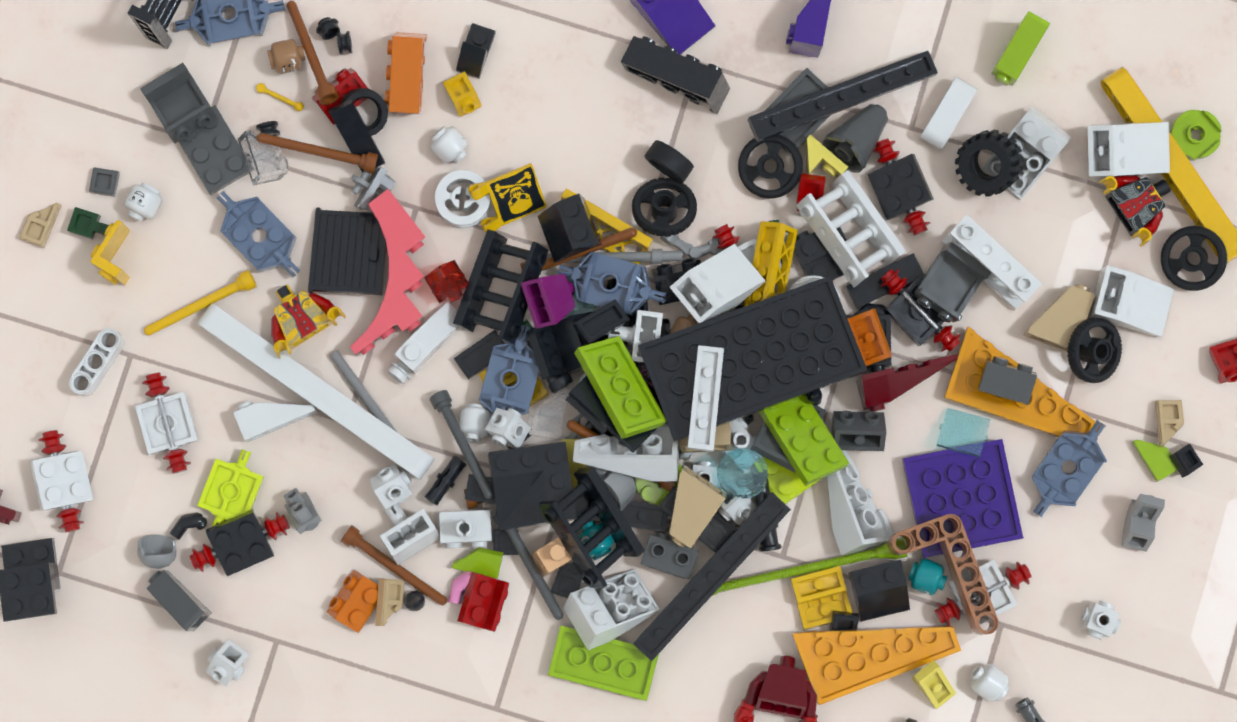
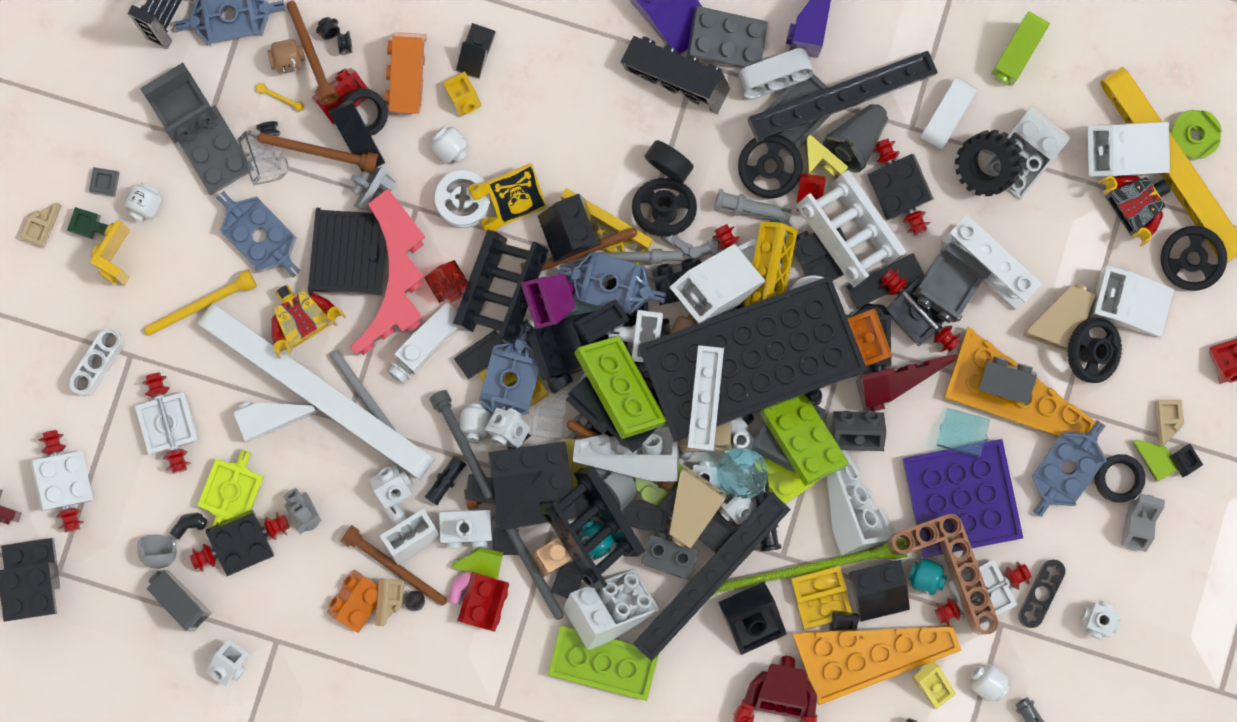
(726, 37): none -> dark grey plate
(740, 205): none -> light grey pin
(752, 618): none -> black slope
(775, 73): none -> white beam
(1043, 573): none -> black beam
(1134, 465): none -> black tyre

